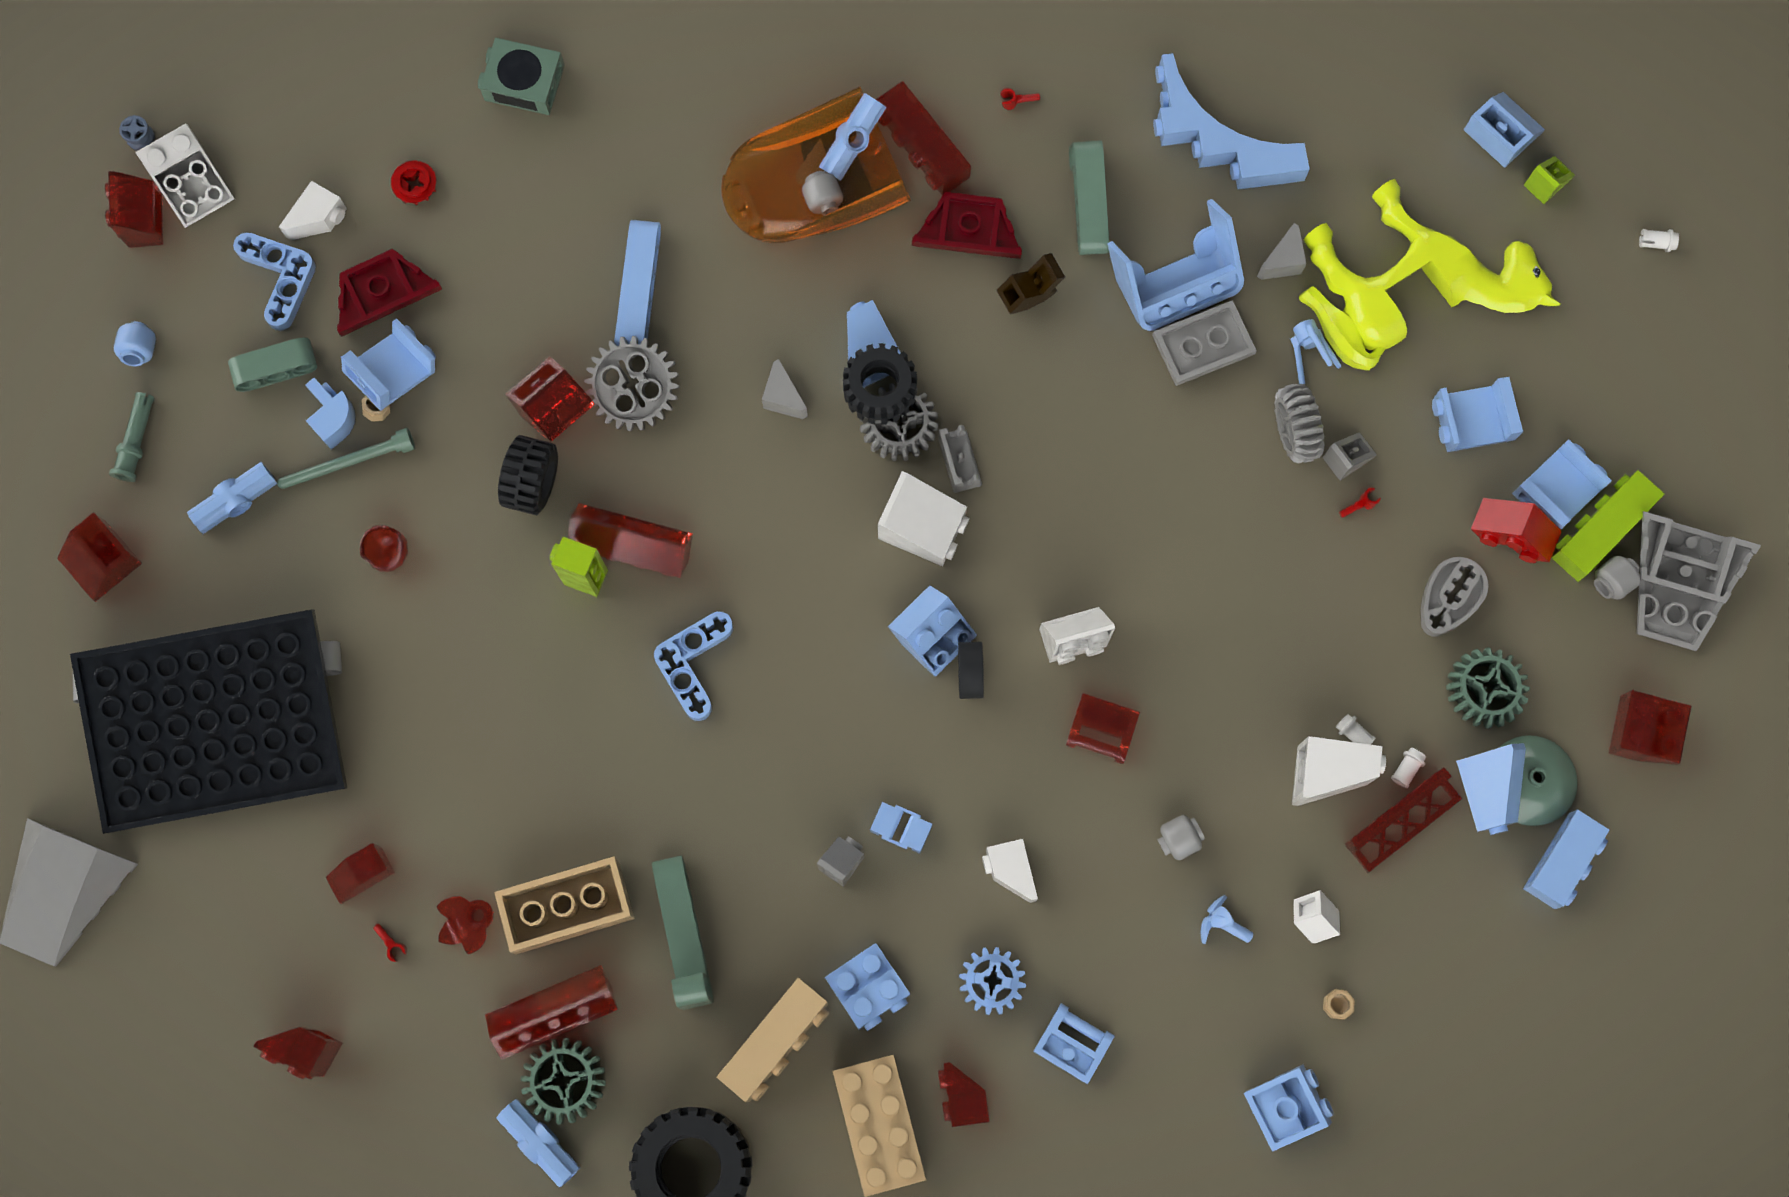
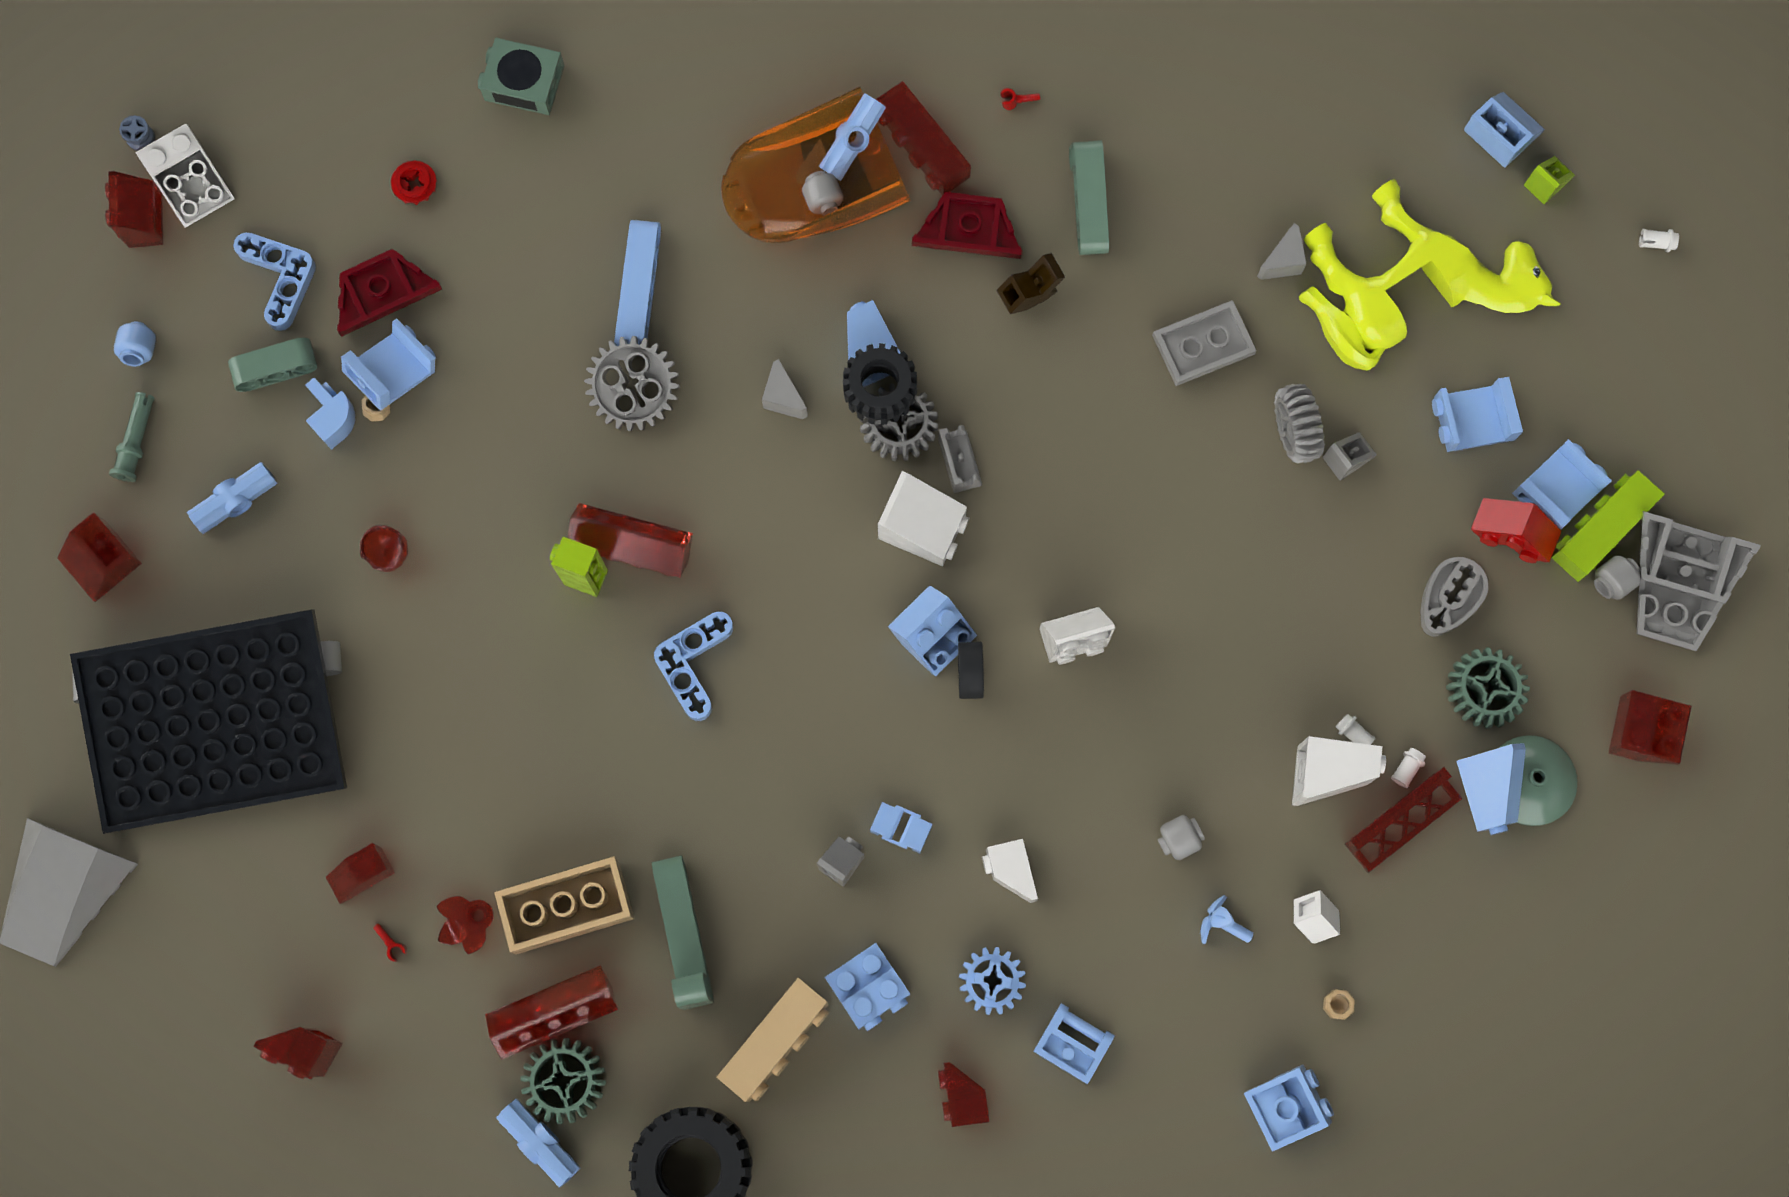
(313, 213): white slope -> none
(400, 442): sand green piece -> none
(527, 475): black tyre -> none
(549, 399): clear red slope -> none
(879, 1125): tan brick -> none
(1107, 719): clear red plate -> none
(1187, 284): light blue windscreen -> none
(1250, 160): light blue arch -> none
(1309, 337): light blue plant -> none
(1363, 502): red hand -> none
(1567, 860): light blue brick -> none

